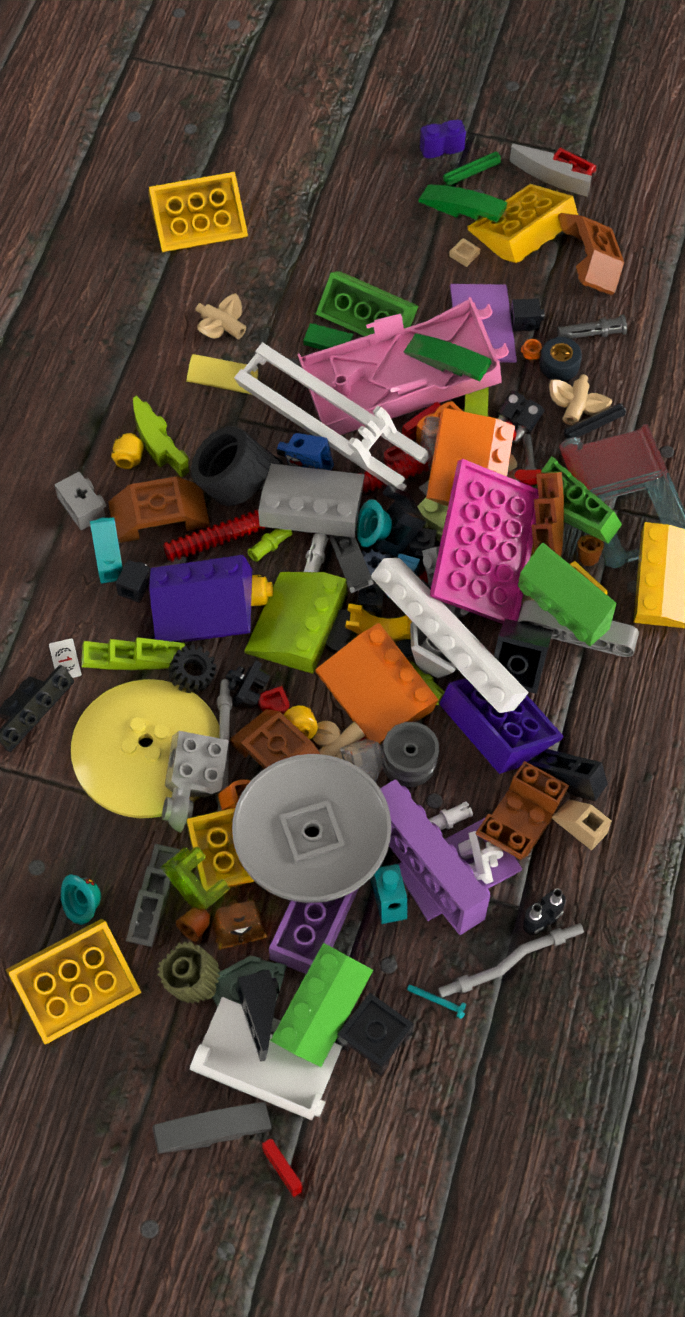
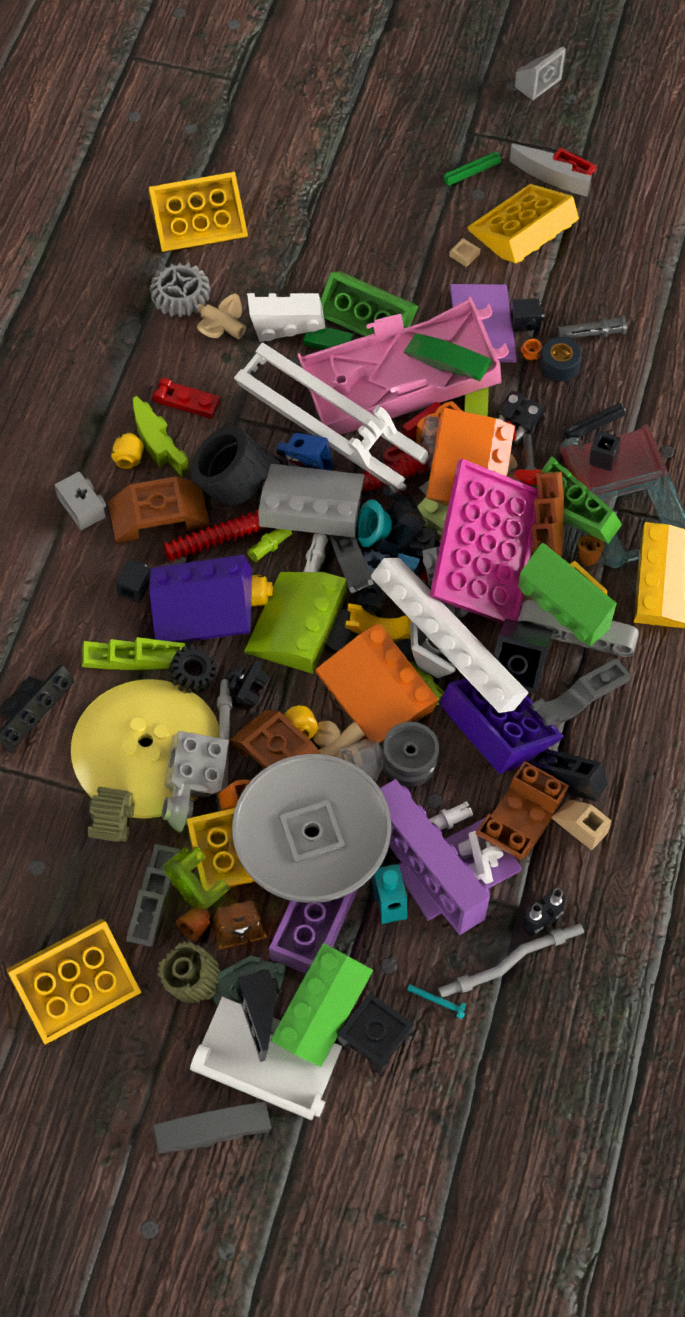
(64, 654): white sticker -> none
(79, 898): teal hat -> none
(106, 549): teal slope -> none
(110, 814): none -> olive brick
(179, 289): none -> light grey gear
(186, 398): none -> red plate
(216, 373): light yellow slope -> none
(274, 700): red tile -> none
(282, 1167): red tile -> none
(285, 316): none -> white wedge
(442, 138): dark purple brick -> none
(464, 201): green slope -> none
(540, 74): none -> light grey slope
(577, 399): tan plant -> none
(582, 693): none -> dark grey piece
(604, 260): dark orange slope -> none
(605, 450): none -> black brick

